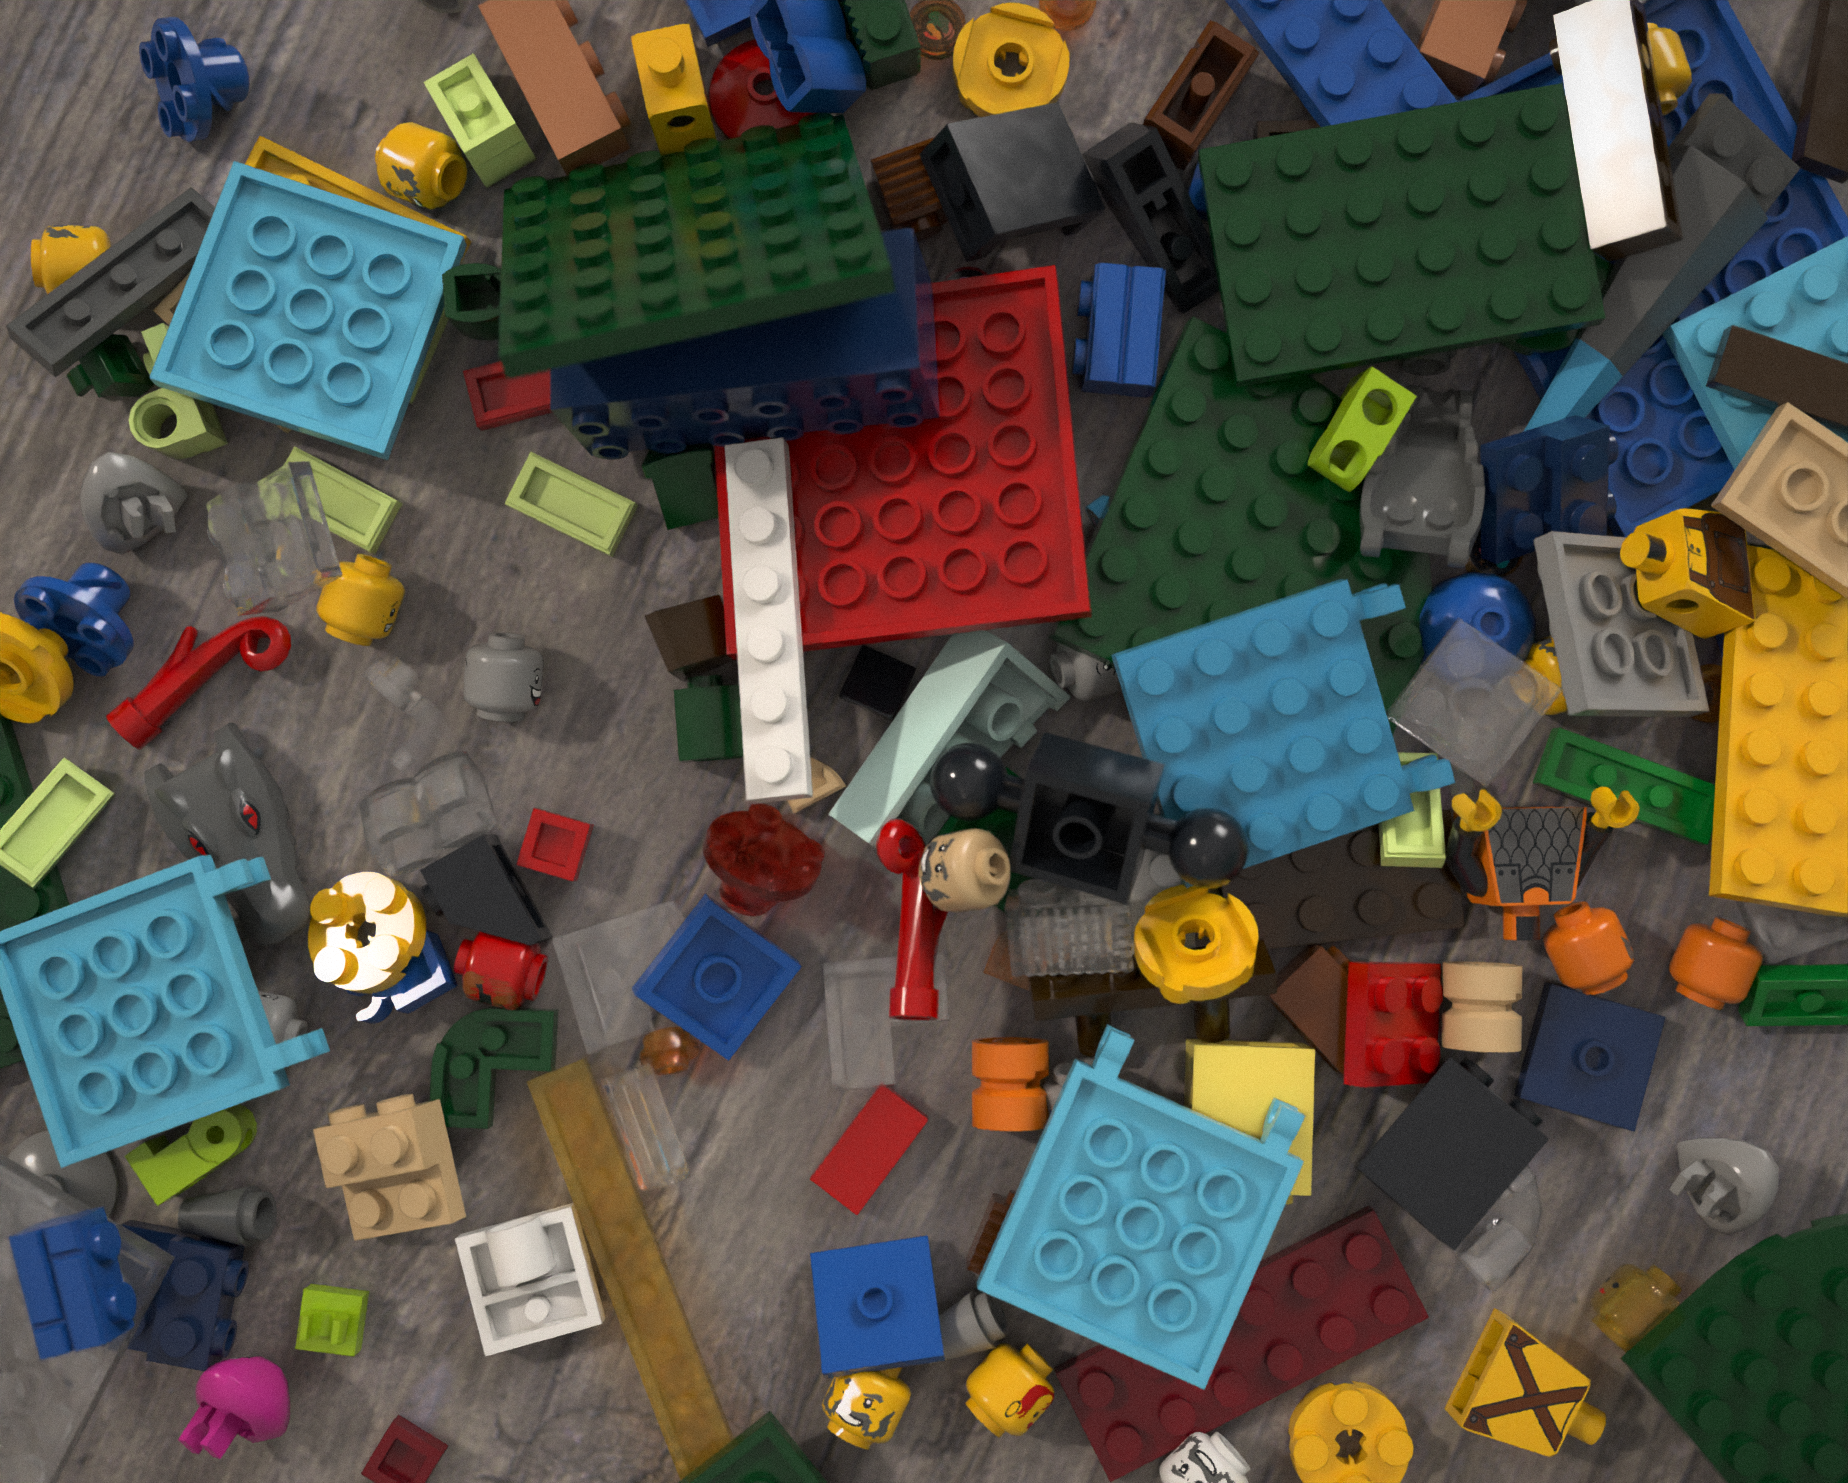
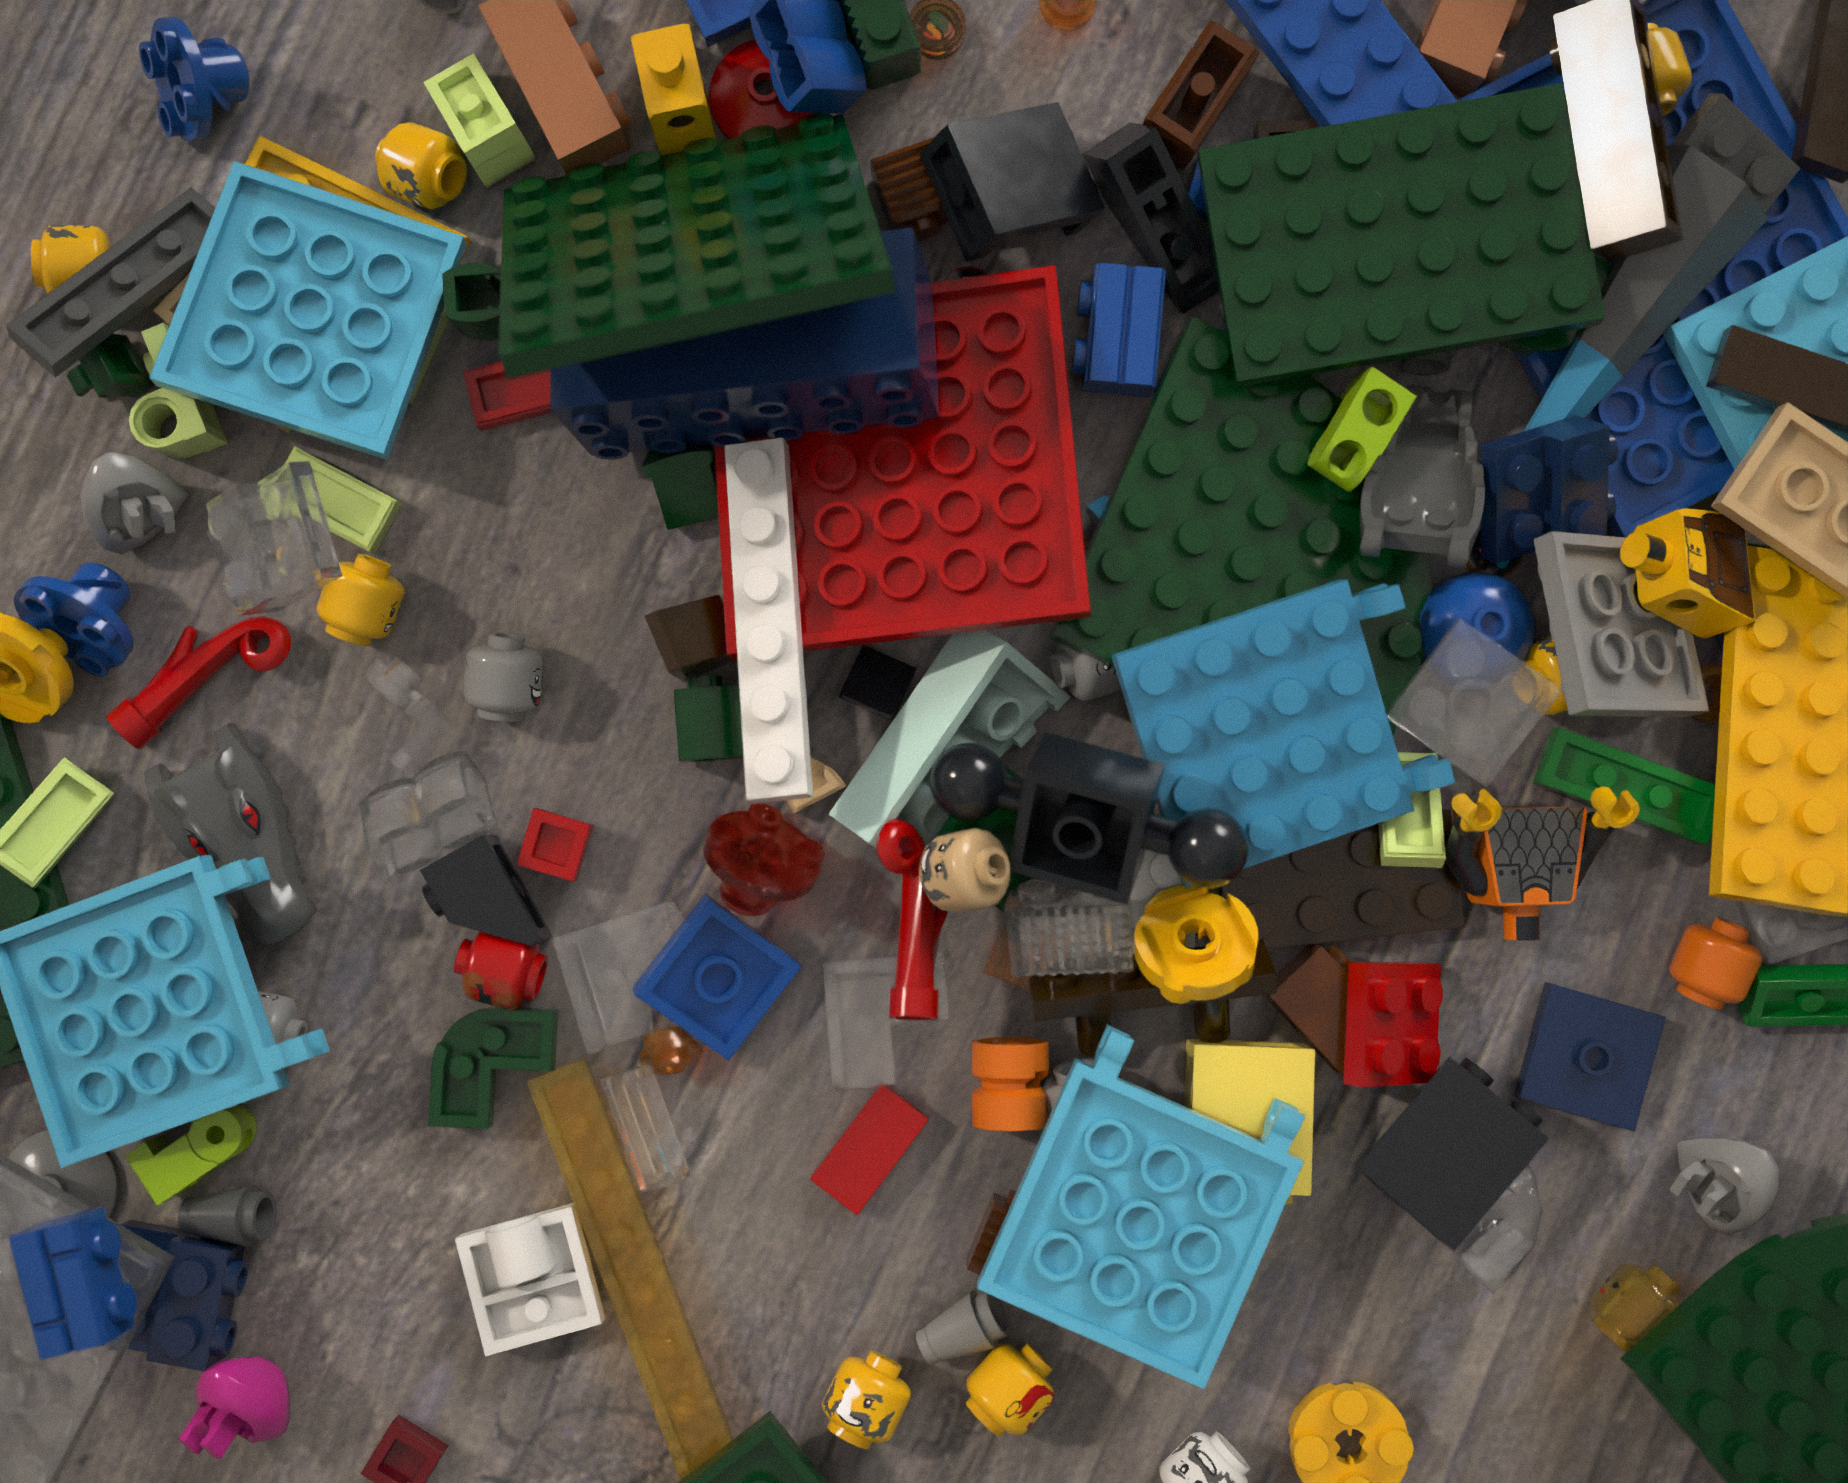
(332, 1320): lime tile -> none
(335, 928): plate -> none
(391, 1166): tan plate -> none
(424, 981): blue plate -> none
(571, 504): yellowish green tile -> none
(876, 1307): blue plate -> none
(1004, 30): yellow plate -> none
(1297, 1320): dark red plate -> none
(1482, 1006): tan wheel -> none
(1523, 1392): yellow torso -> none
(1589, 948): orange head -> none

